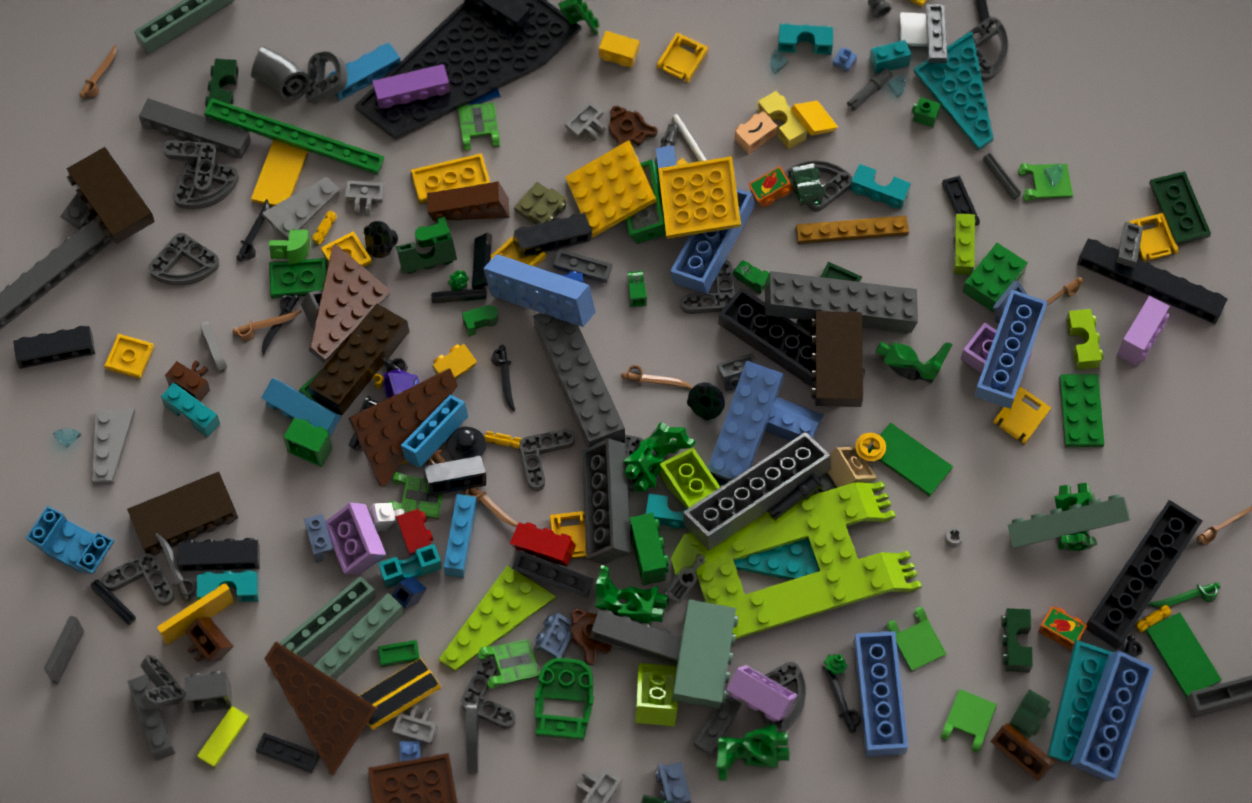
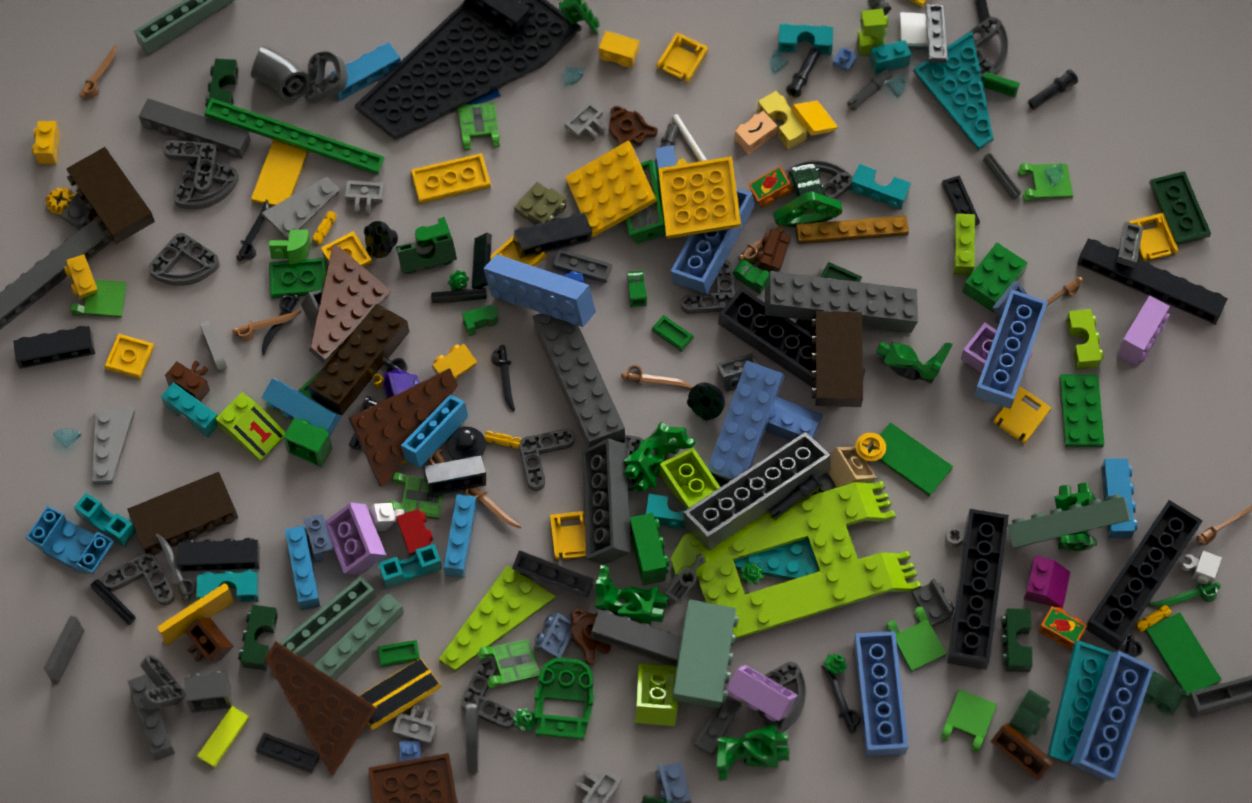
(46, 142): none -> yellow brick
(52, 203): none -> yellow gear
(81, 276): none -> yellow brick
(99, 517): none -> teal arch
(106, 302): none -> bright green flag
(250, 426): none -> lime slope
(259, 620): none -> dark green arch
(302, 567): none -> dark azure brick
(408, 592): dark blue brick -> none
(411, 86): medium lavender brick -> none
(469, 203): reddish brown wedge -> none
(524, 719): none -> green plant
(543, 543): red brick -> none
(573, 75): none -> clear light blue tile
(672, 333): none -> green tile
(751, 573): none -> green plant
(753, 249): none -> medium nougat sword
(774, 251): none -> reddish brown brick
(800, 78): none -> black pin
(823, 206): none -> green beam
(872, 30): none -> lime arch
(925, 112): green brick -> none
(934, 602): none -> dark grey bracket
(978, 589): none -> black brick
(1000, 84): none -> green tile
(1047, 582): none -> magenta slope
(1059, 85): none -> black pin
(1116, 480): none -> dark azure brick
(1164, 694): none -> clear green brick
(1205, 567): none -> white brick

